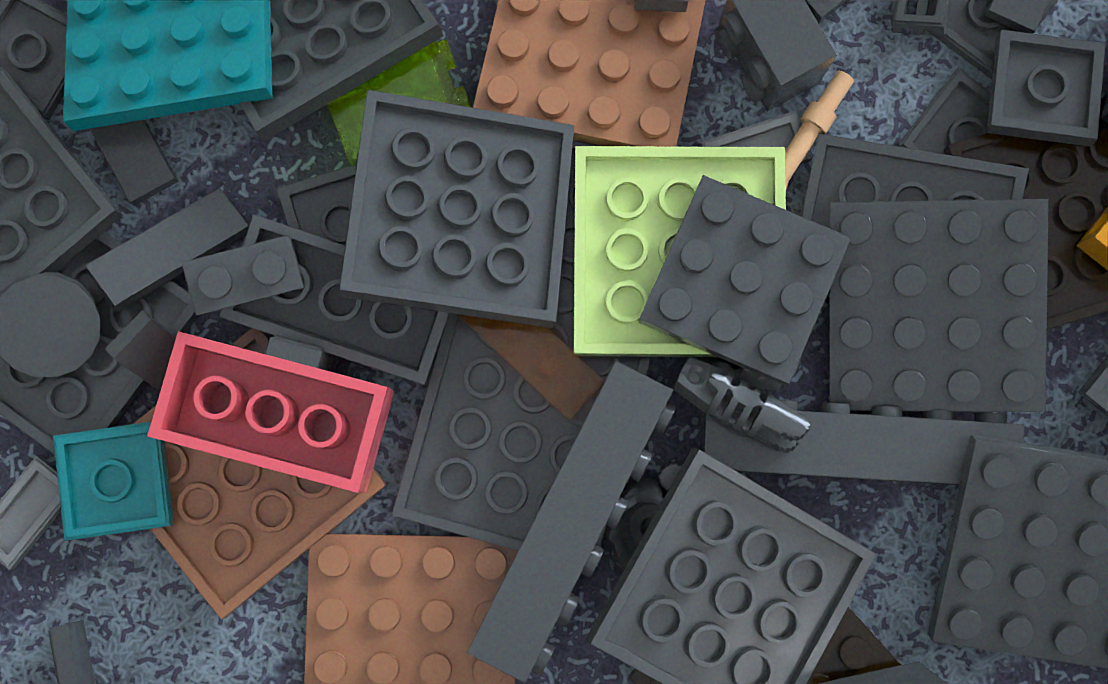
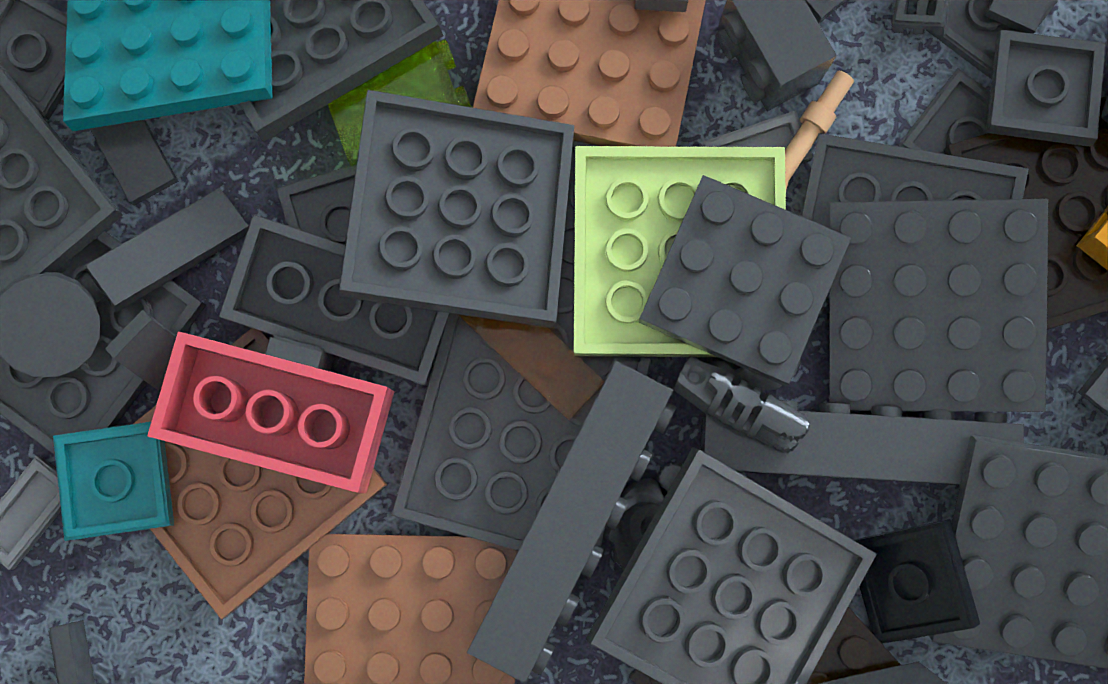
(243, 274): dark grey plate -> none
(917, 584): none -> black tile

